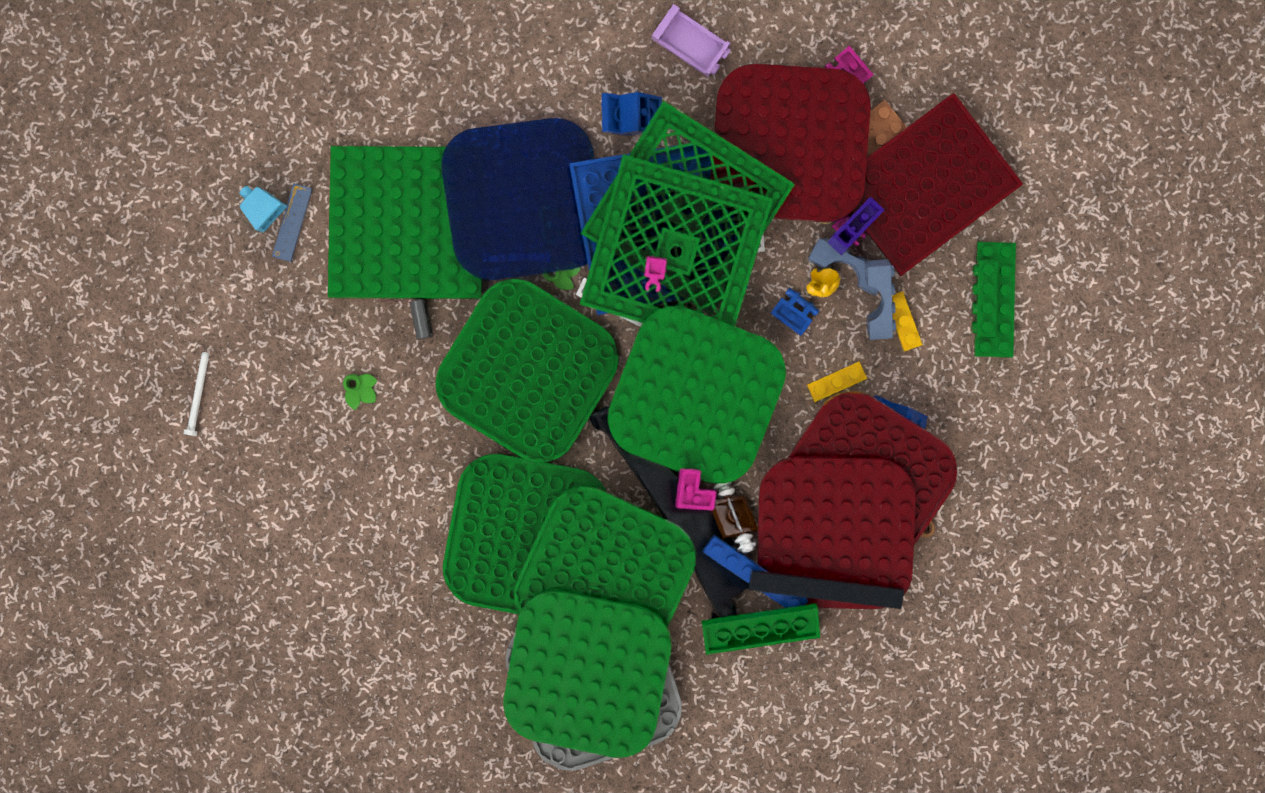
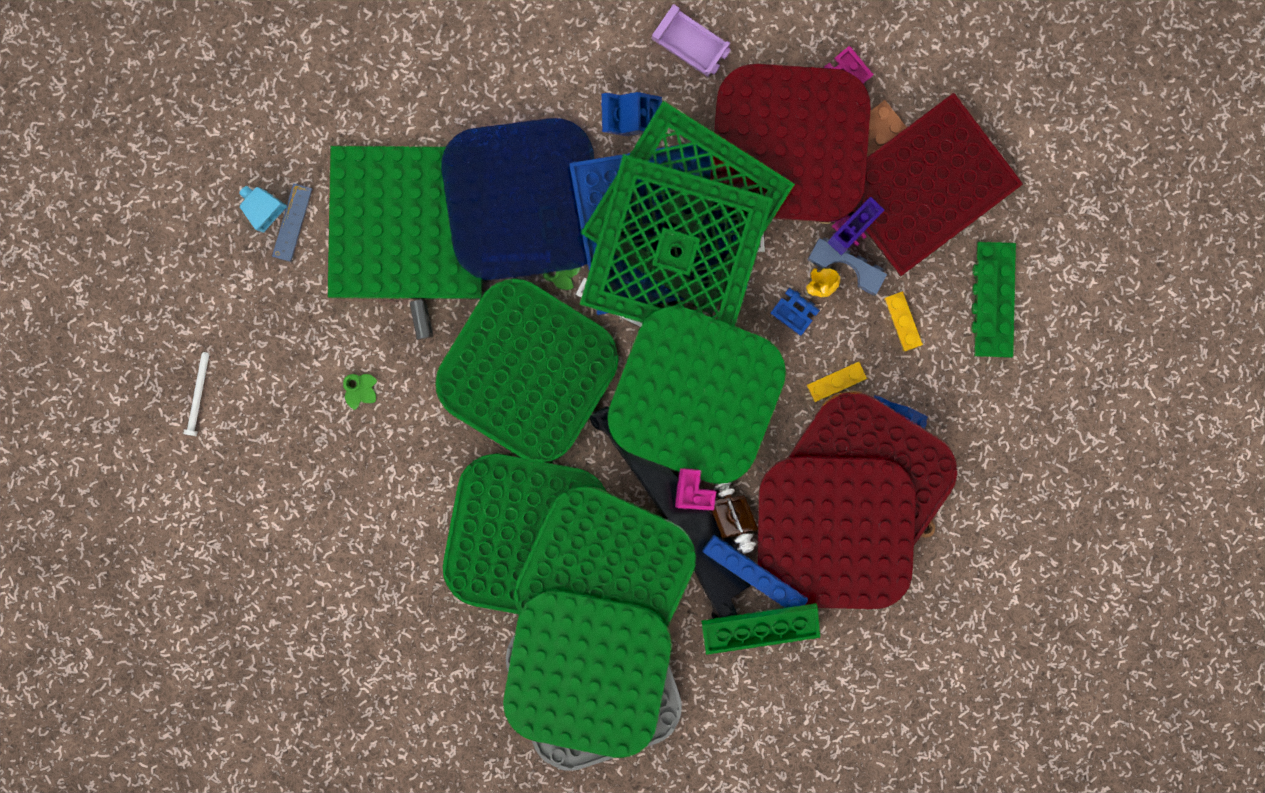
(655, 269): dark pink plate -> none
(826, 589): black tile -> none
(880, 322): sand blue arch -> none

